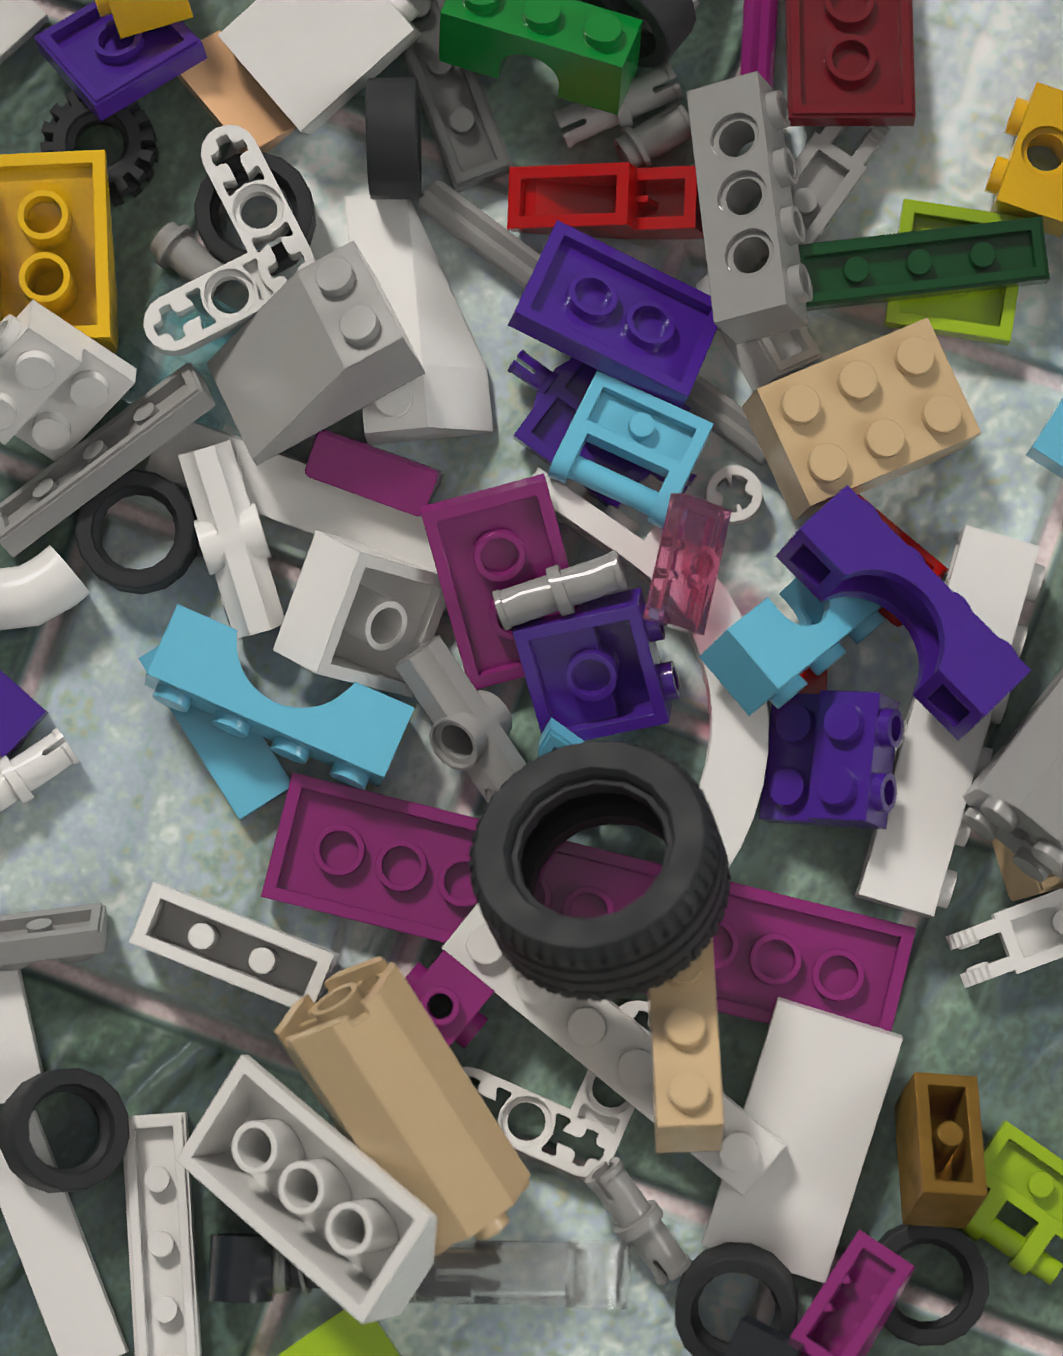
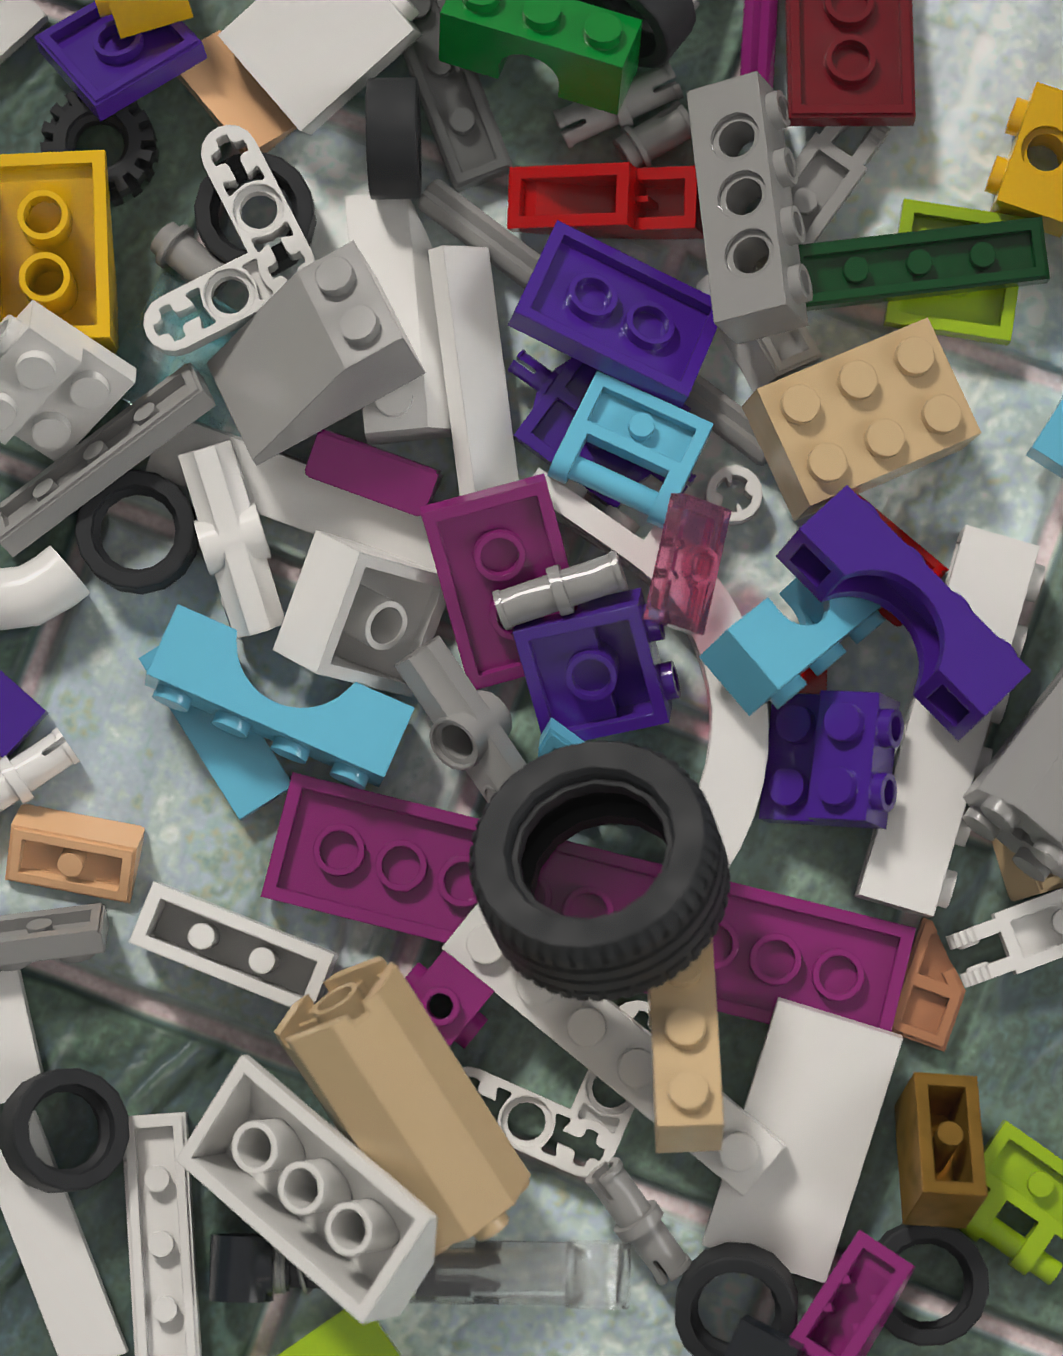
(74, 852): none -> light nougat slope
(473, 367): none -> white tile
(929, 992): none -> nougat tile

